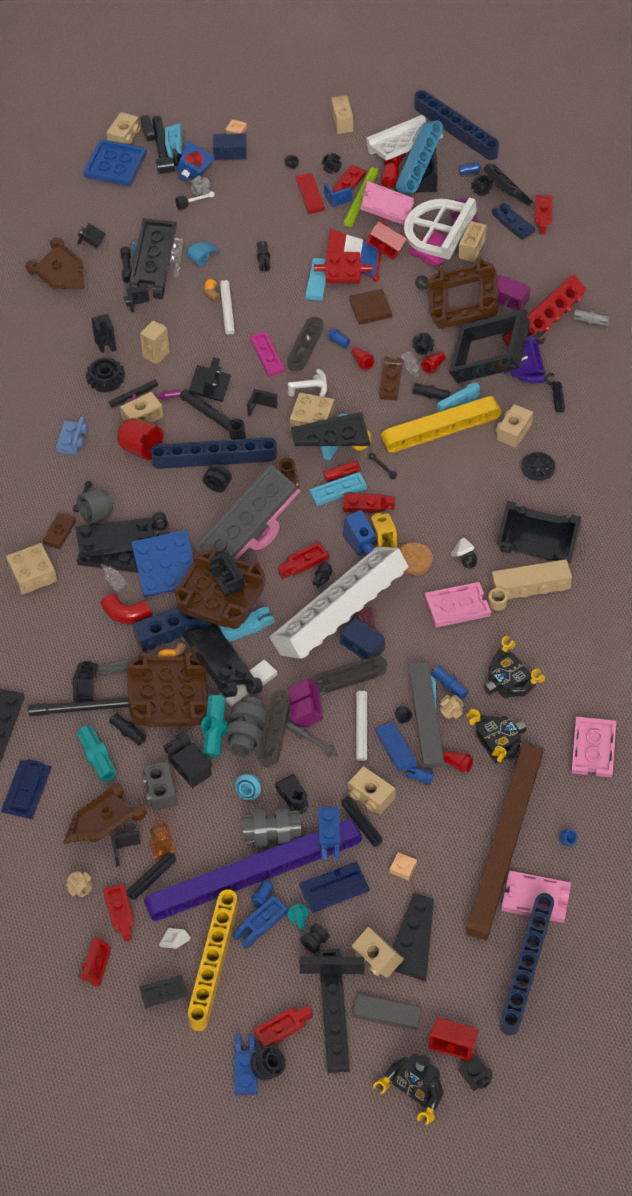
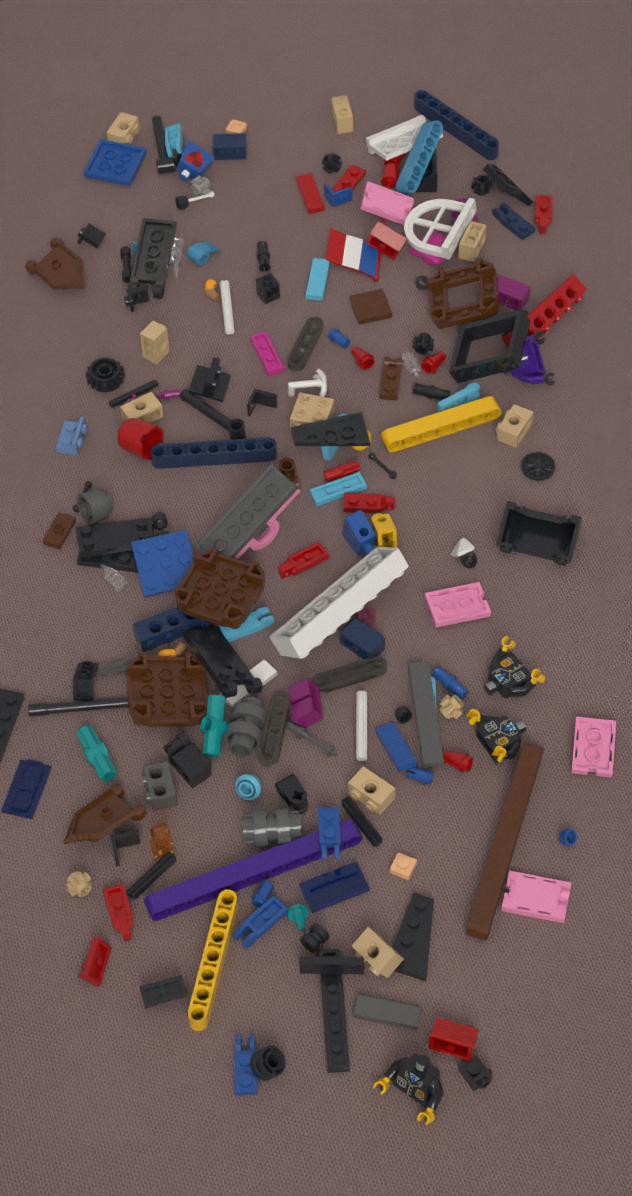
(31, 568): tan brick -> none
(103, 332): black hinge -> none
(125, 613): red cylinder -> none
(127, 729): black pin -> none
(147, 128): black beam -> none
(174, 938): white slope -> none
(217, 478): black wheel -> none
(227, 574): black hinge -> none
(267, 288): none -> black brick
(282, 1026): red hinge -> none
(293, 159): black hinge -> none
(322, 574): black axle -> none
(343, 267): red plate -> none
(355, 207): lime axle -> none
(417, 557): nougat tile -> none
(469, 168): blue pin -> none
(525, 972): dark blue beam -> none
(528, 581): tan hinge -> none
(558, 397): black axle -> none
(592, 318): light grey pin -> none

